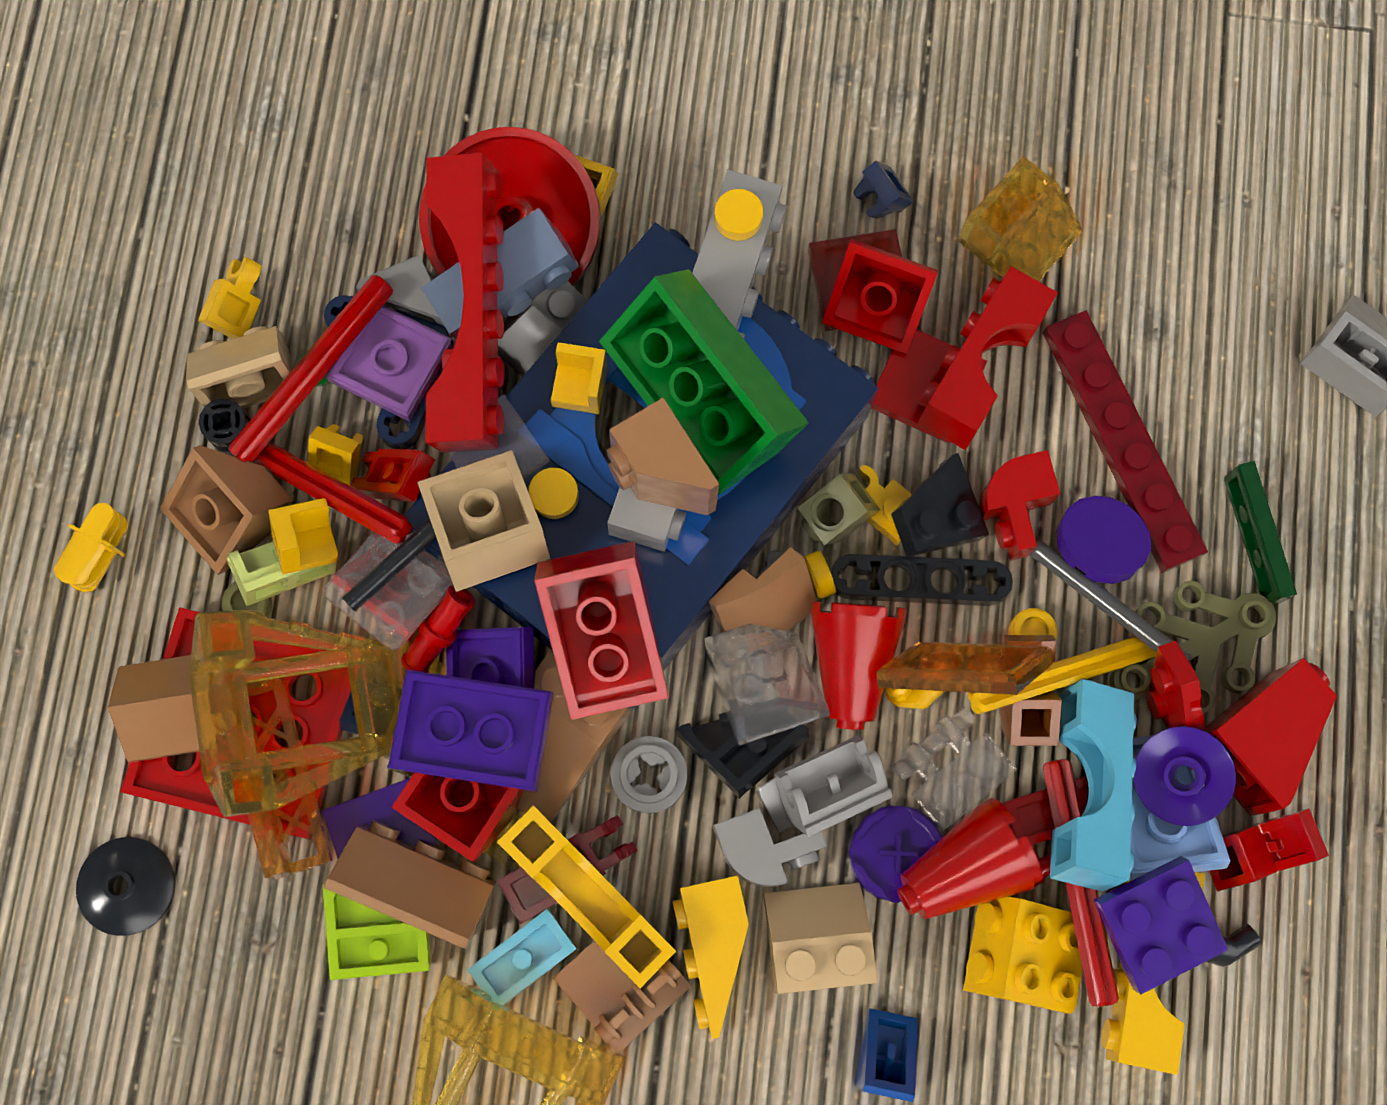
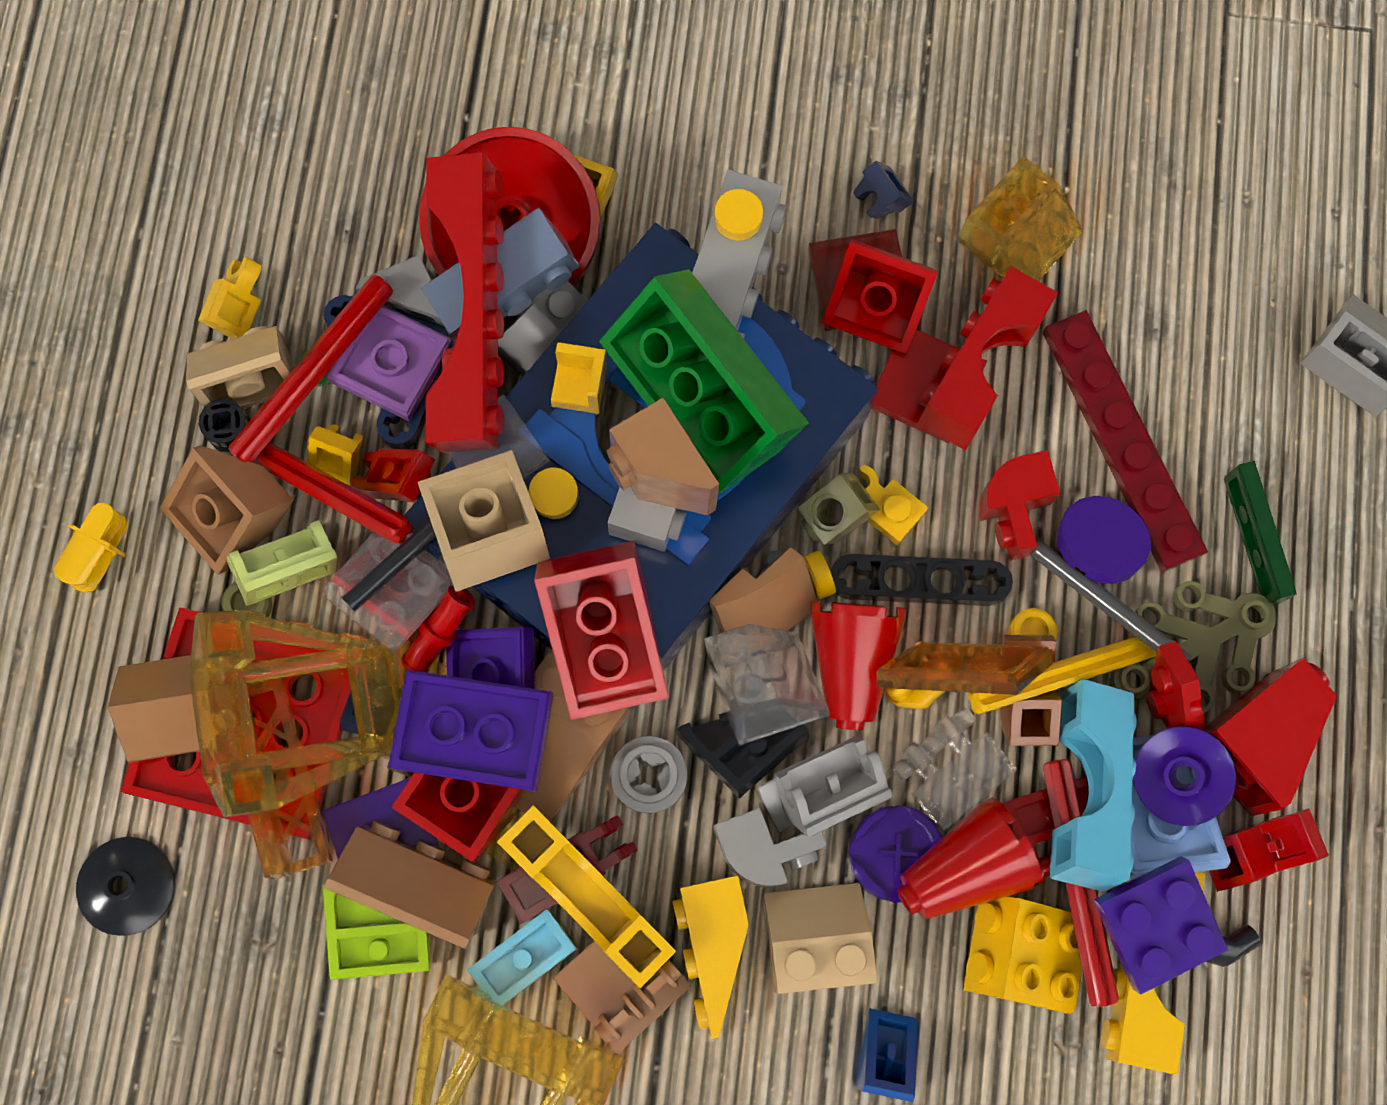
(303, 536): yellow panel -> none
(940, 512): black wing -> none

